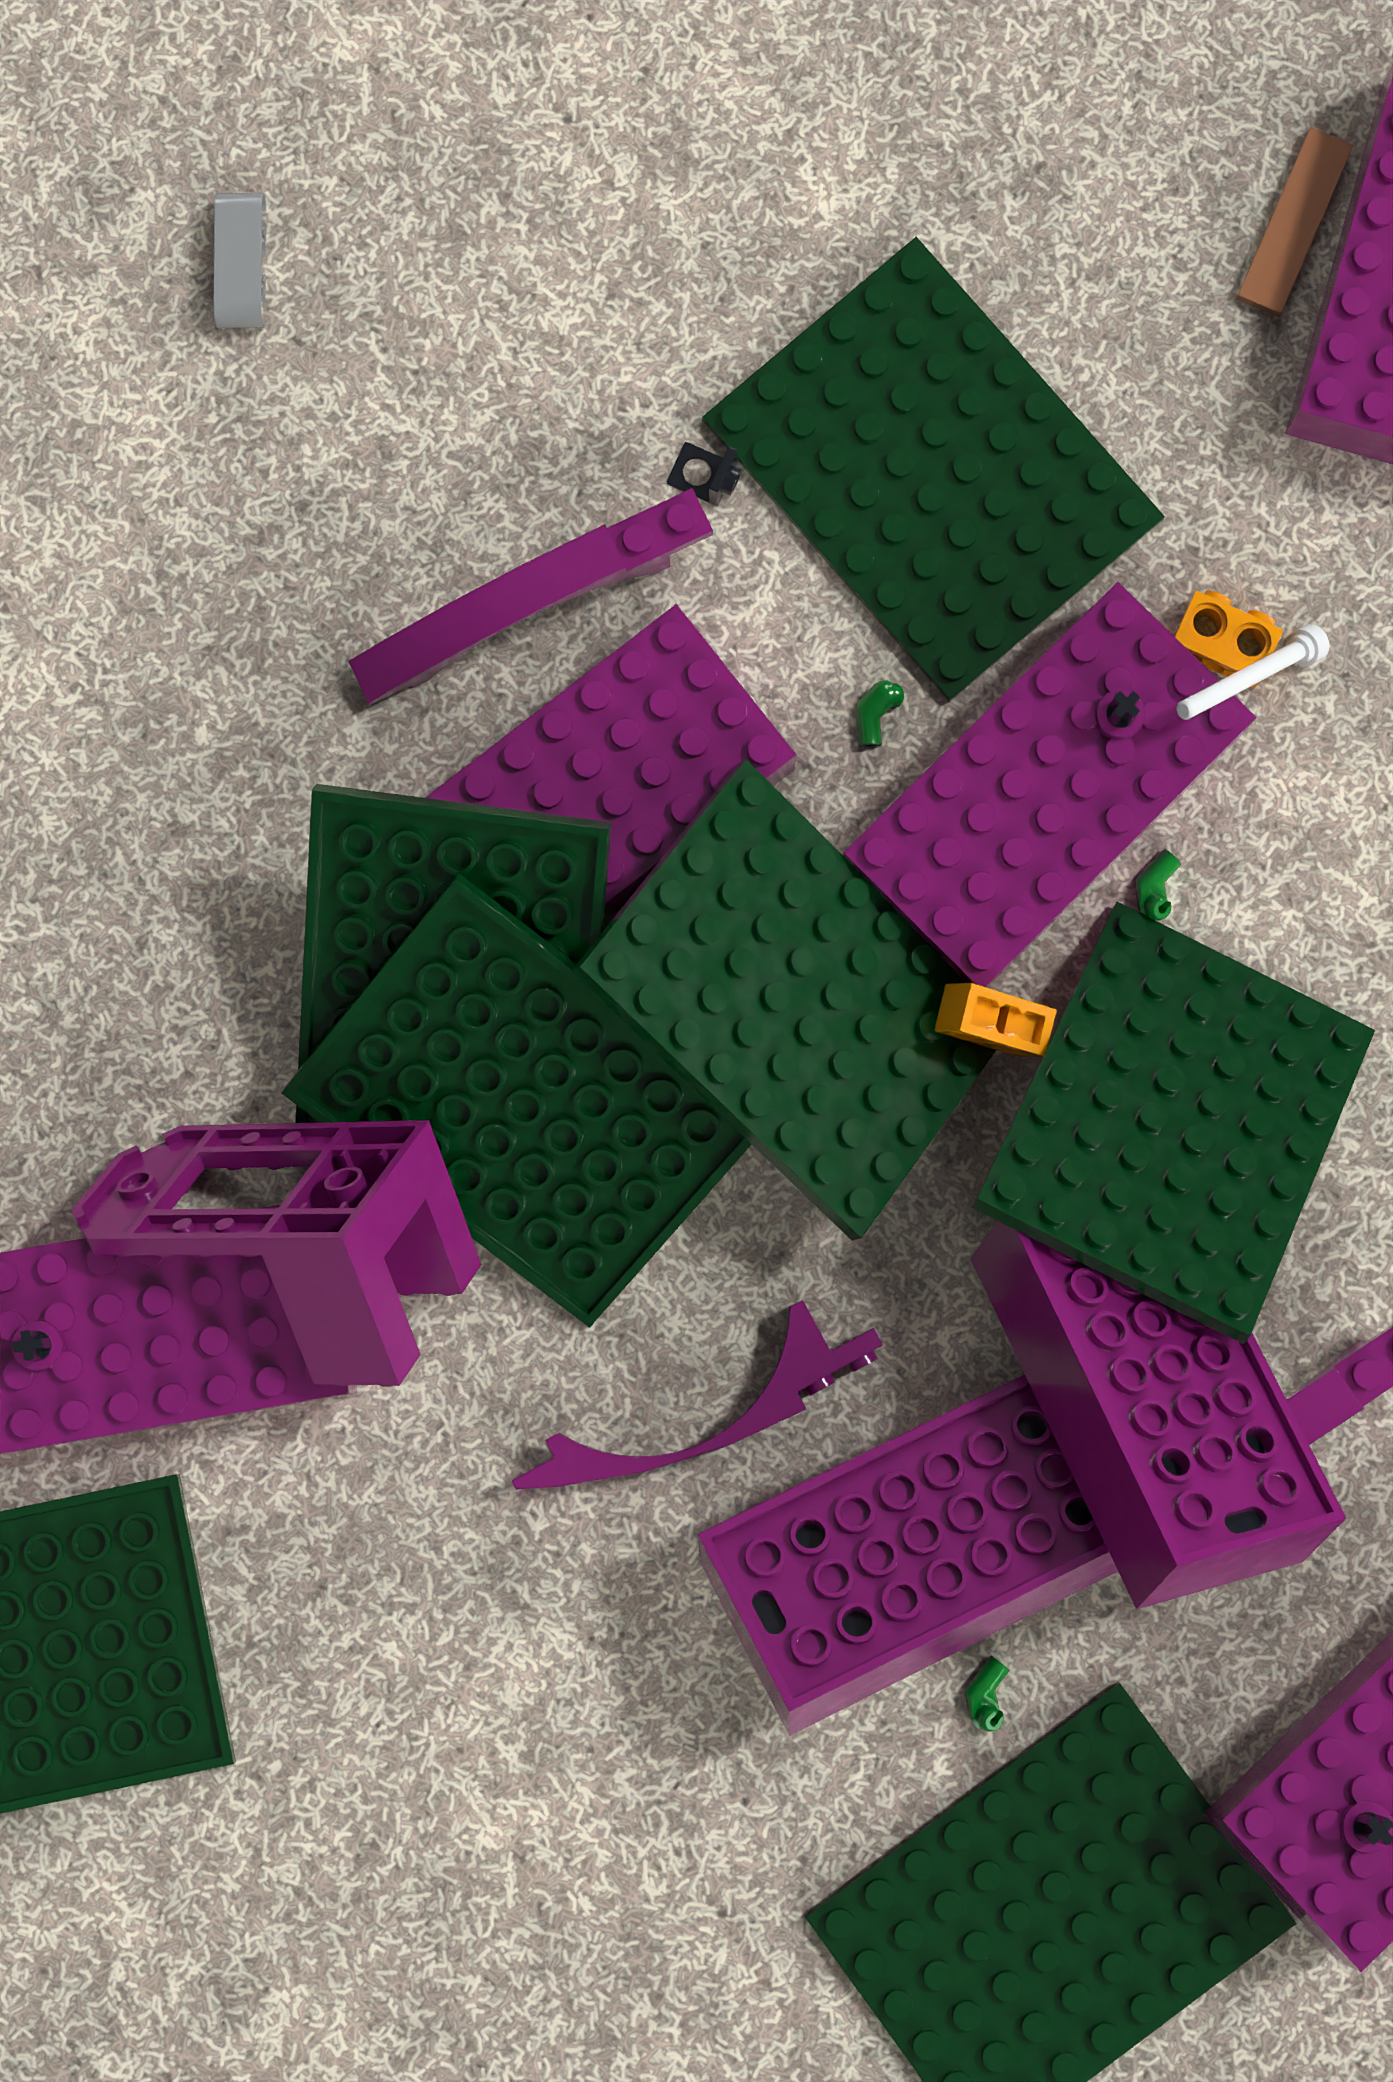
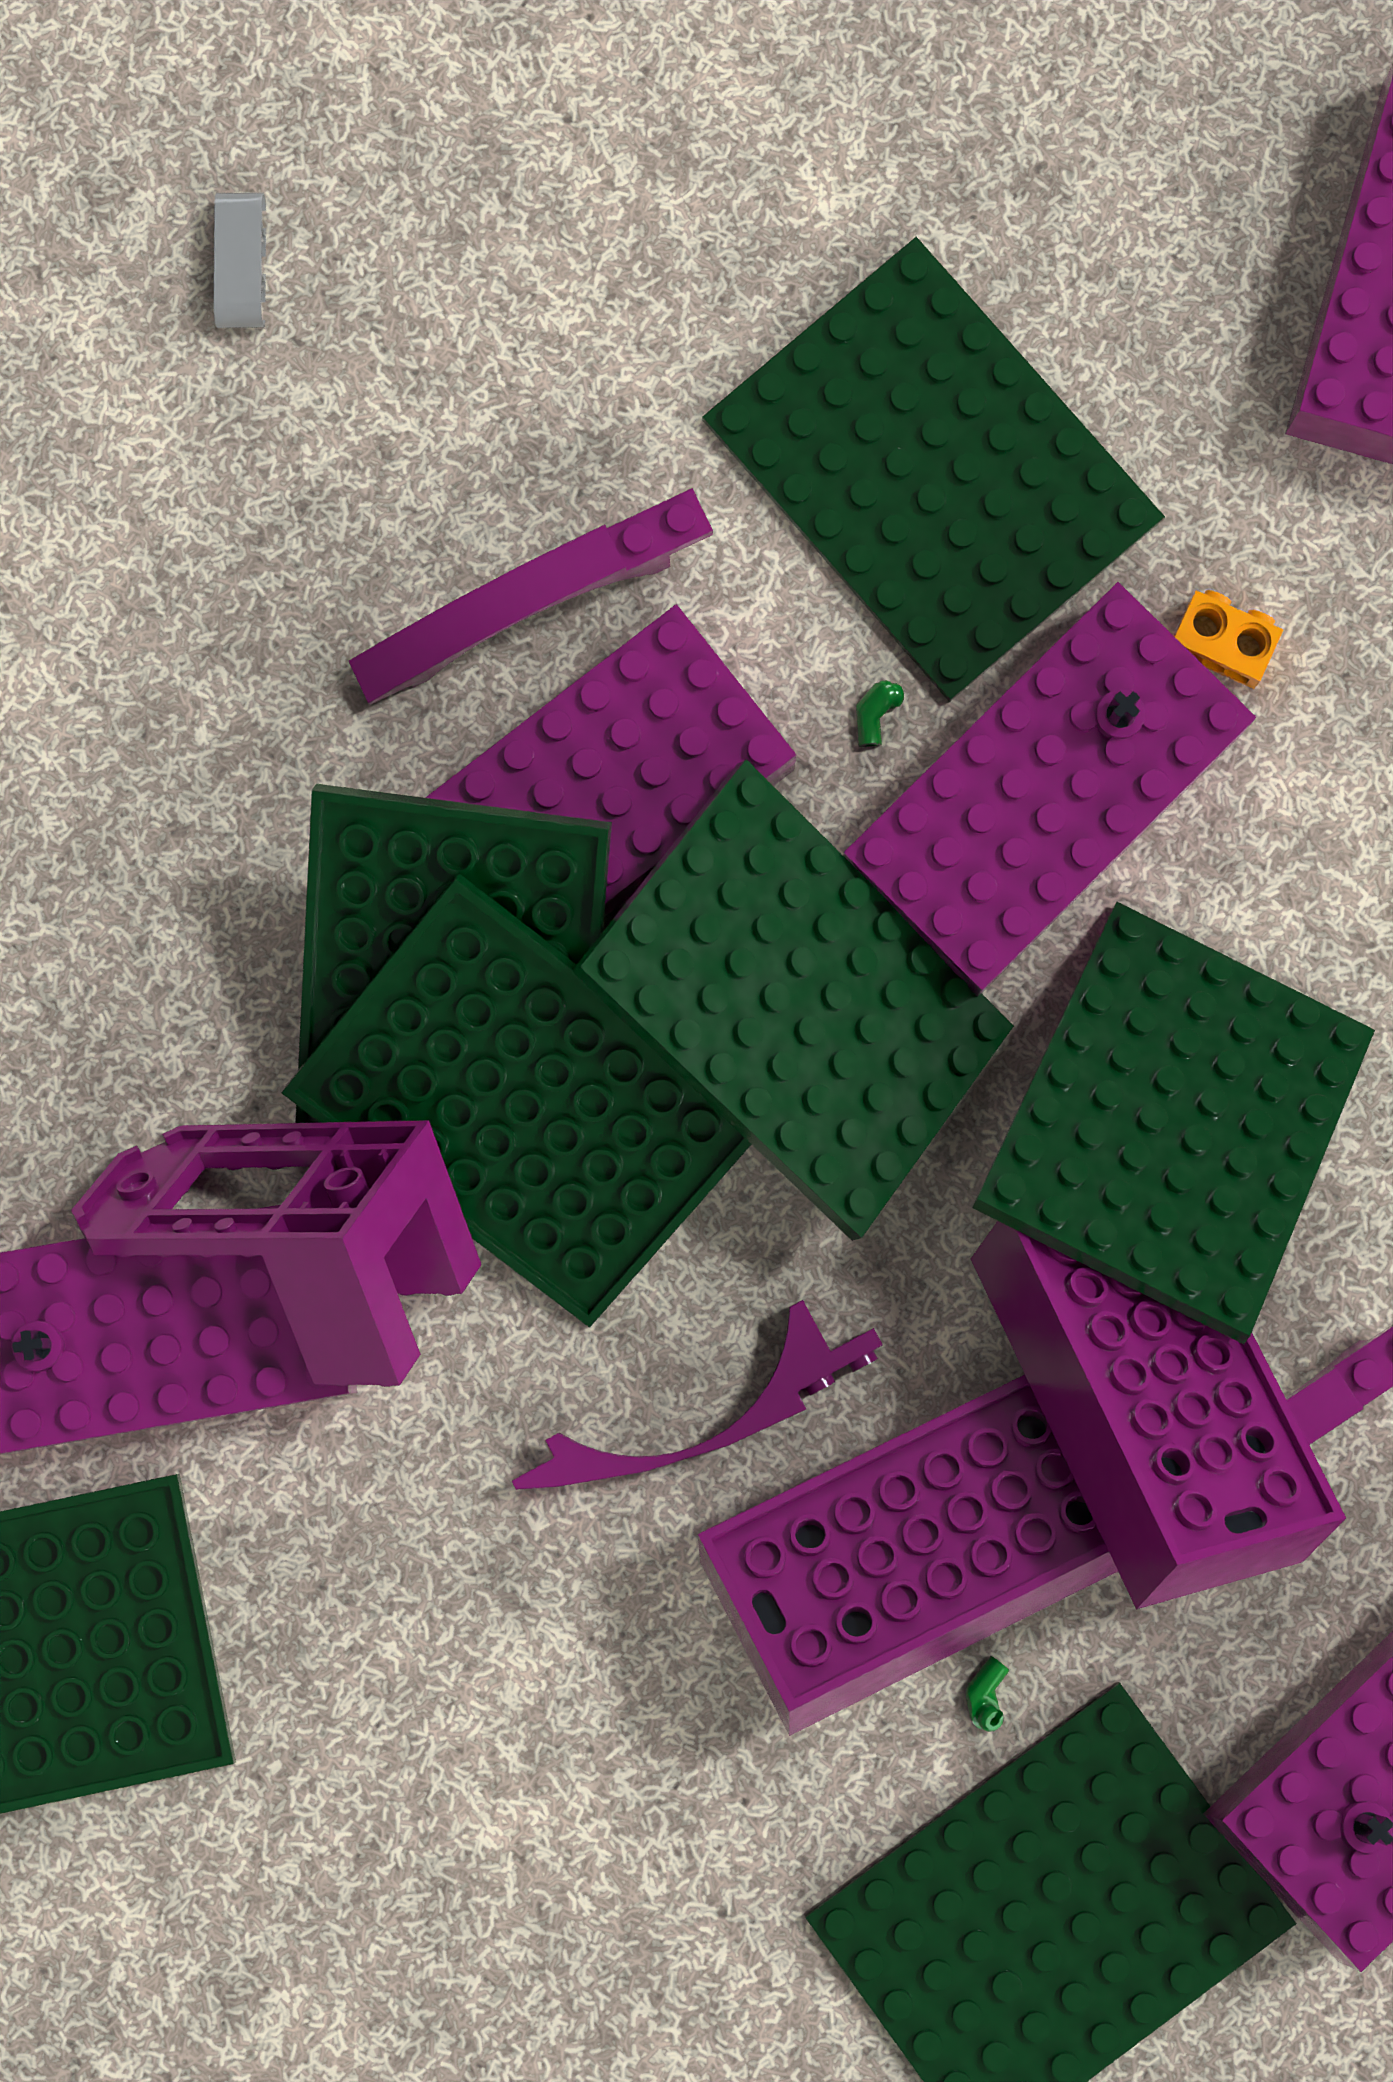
(723, 473): black bracket -> none
(995, 1020): light orange brick -> none
(1151, 886): green arm -> none
(1294, 222): nougat tile -> none
(1302, 647): white piece -> none

